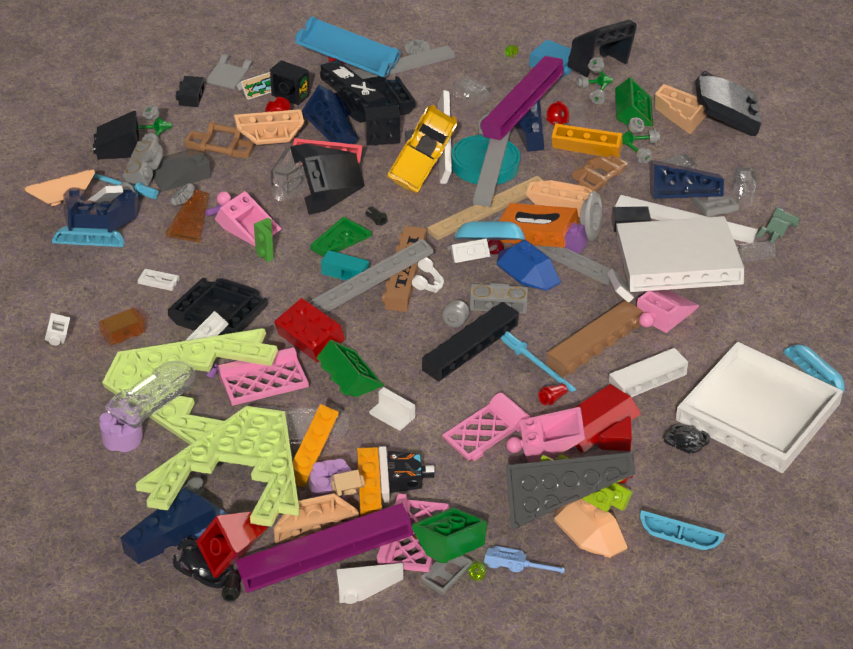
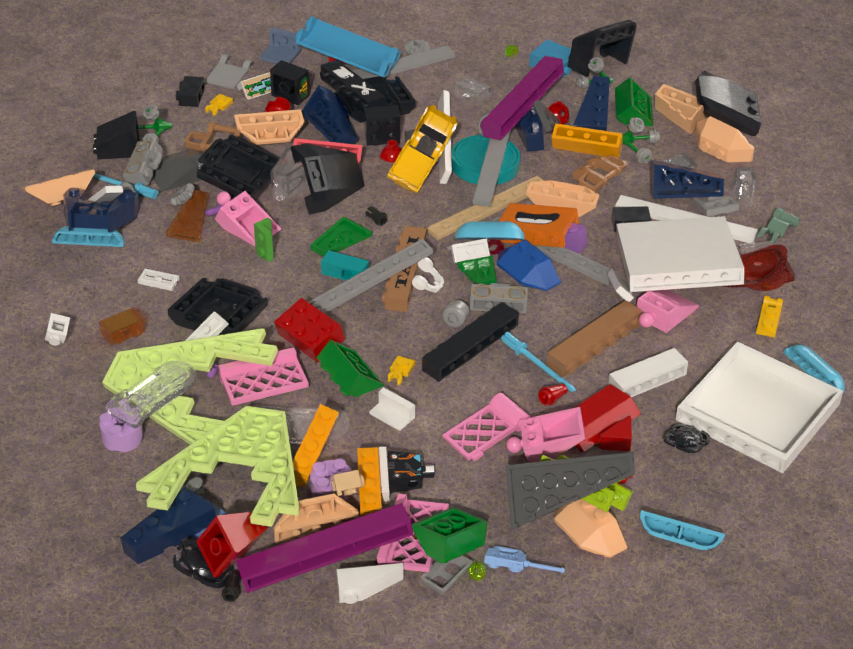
(219, 102): none -> yellow plate
(237, 166): none -> black wedge
(281, 47): none -> sand blue bracket
(390, 152): none -> red piece
(401, 367): none -> yellow plate
(479, 270): none -> green wing
(546, 116): none -> dark grey wing
(592, 215): light grey wheel -> none
(594, 108): none -> dark blue wedge
(722, 141): none -> light nougat wedge
(766, 269): none -> clear red piece
(769, 316): none -> yellow plate

